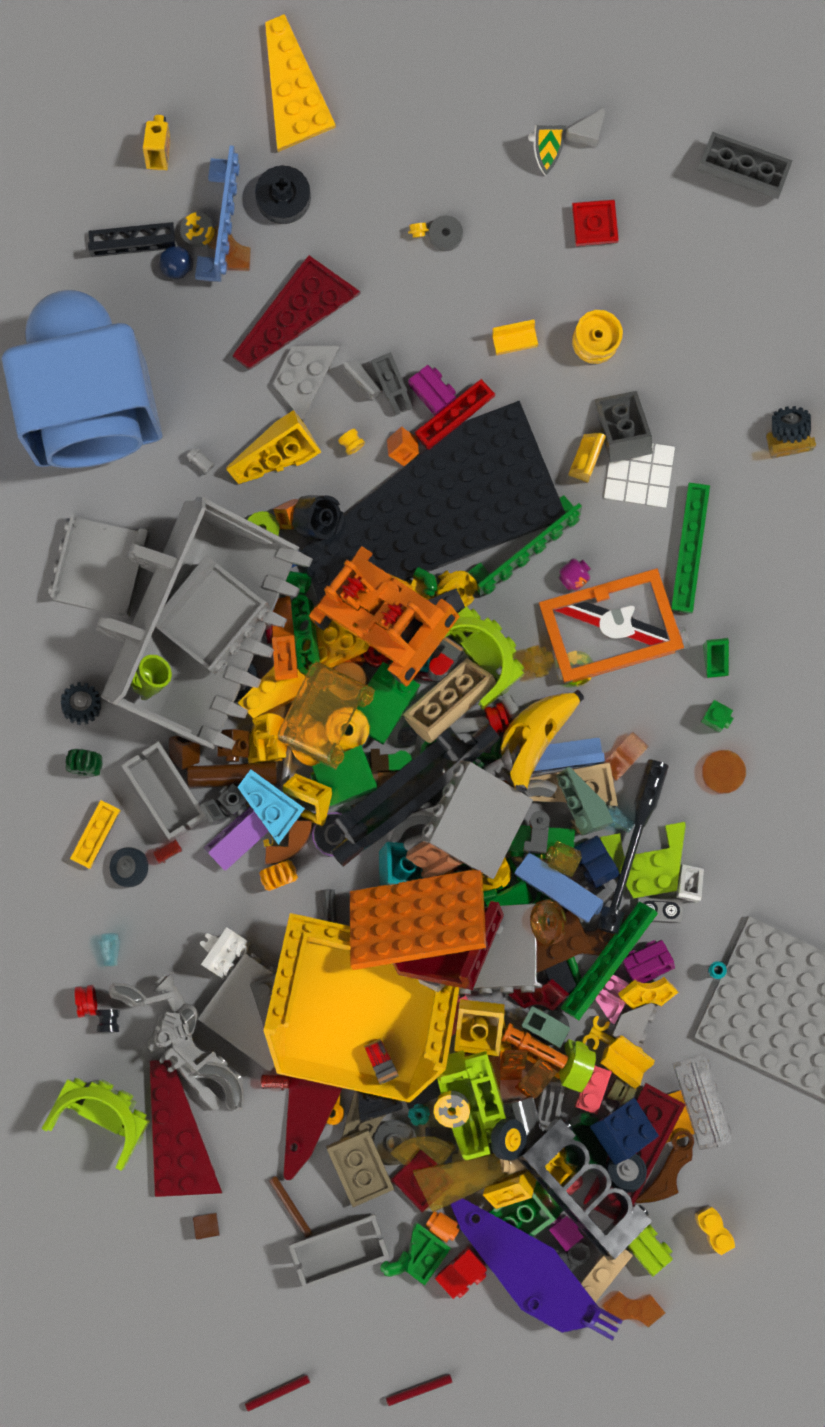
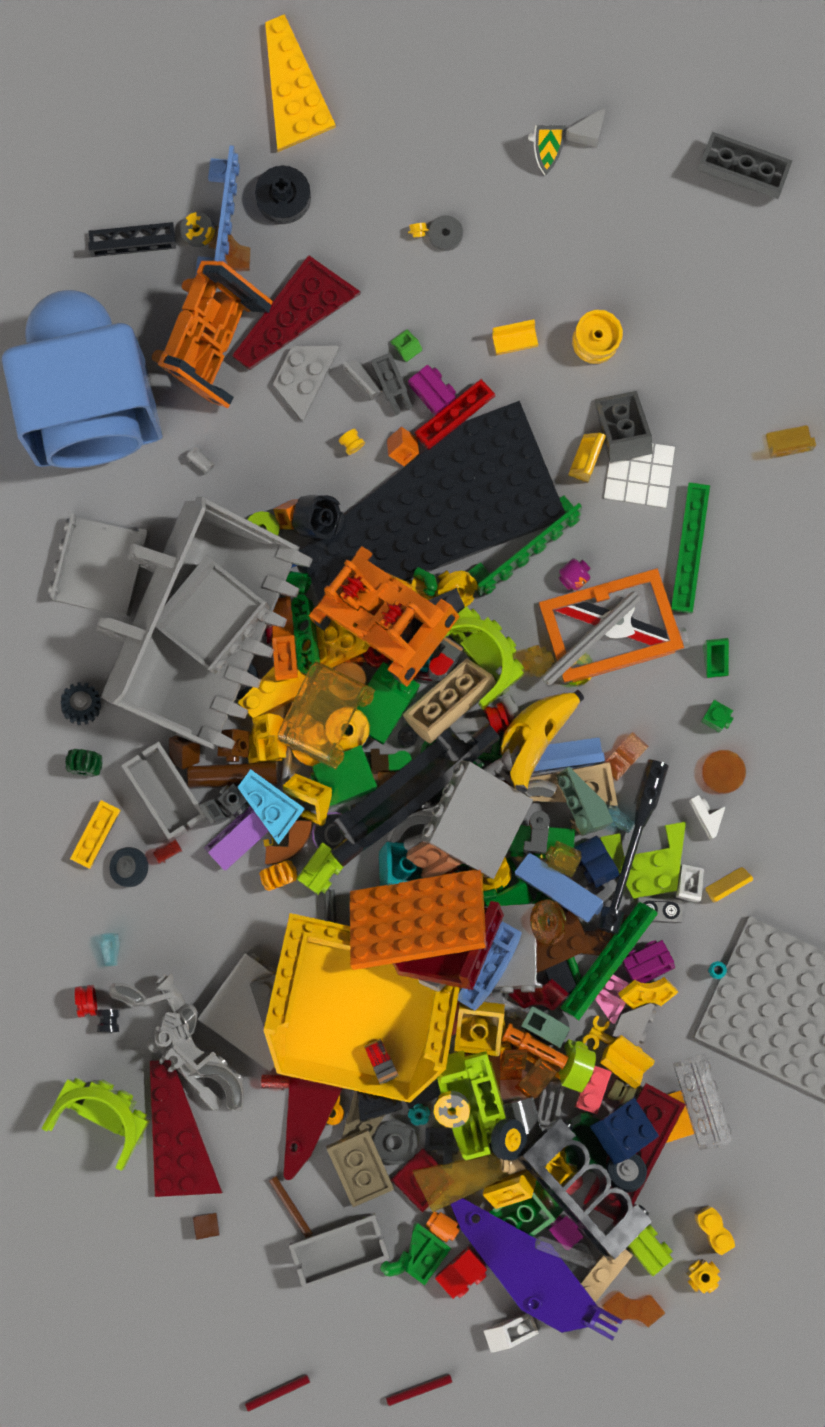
(151, 676): lime piece -> none
(156, 143): yellow torso -> none
(175, 262): dark blue hair -> none
(195, 354): none -> orange container
(224, 952): white plate -> none
(280, 446): yellow wedge -> none
(320, 870): none -> lime brick
(406, 345): none -> bright green slope
(434, 1147): clear yellow brick -> none
(493, 967): none -> medium blue slope
(510, 1332): none -> white slope
(565, 1252): none -> clear axle
(591, 638): none -> light grey axle
(595, 222): red plate -> none
(666, 1182): reddish brown piece -> none
(699, 1268): none -> yellow brick
(709, 822): none -> white slope
(728, 884): none -> yellow slope
(791, 424): black wheel -> none

